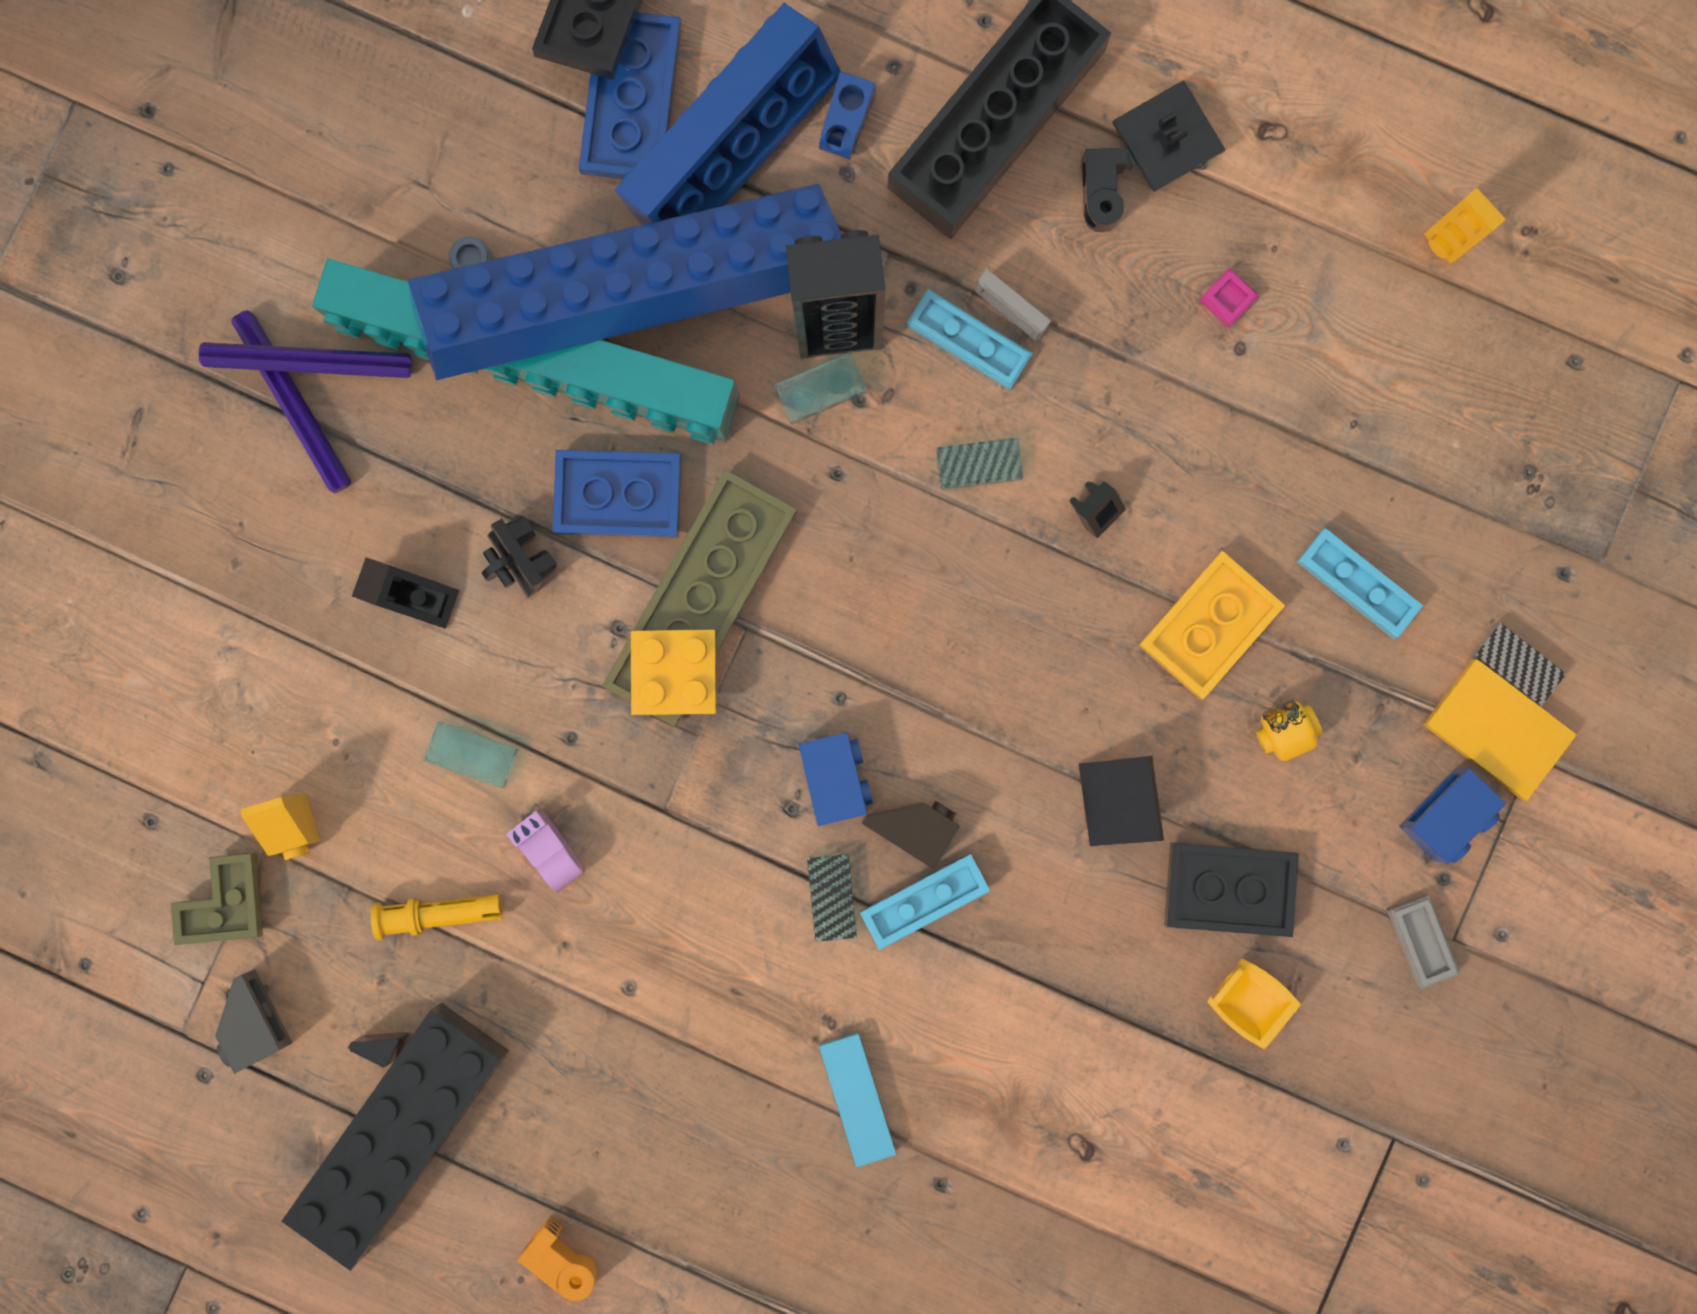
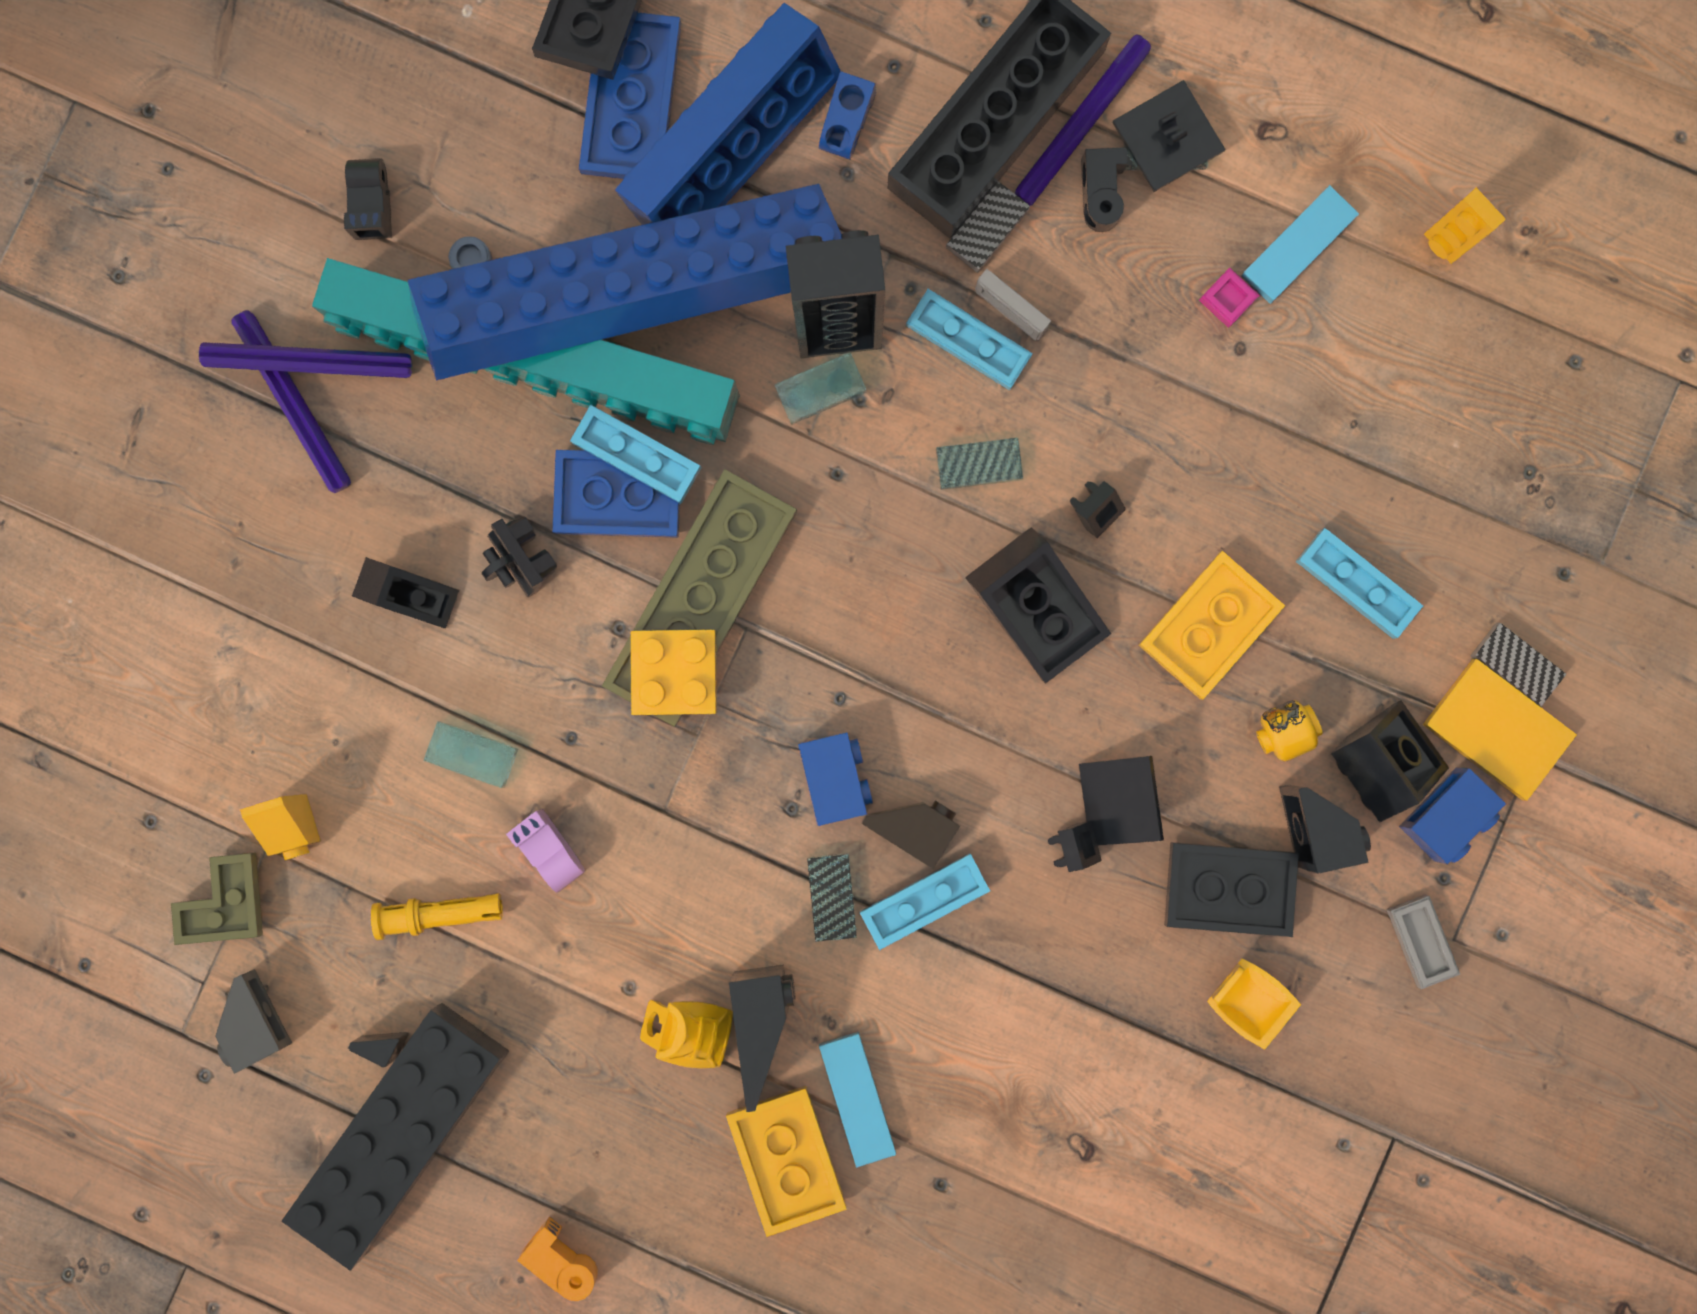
(367, 200): none -> black leg
(635, 454): none -> medium azure plate
(690, 1033): none -> yellow piece
(759, 1012): none -> black slope
(786, 1161): none -> yellow plate
(987, 226): none -> tile
(1038, 604): none -> black slope
(1078, 847): none -> black tile
(1083, 119): none -> dark purple axle
(1299, 244): none -> medium azure tile
(1322, 831): none -> black slope
(1390, 762): none -> black slope

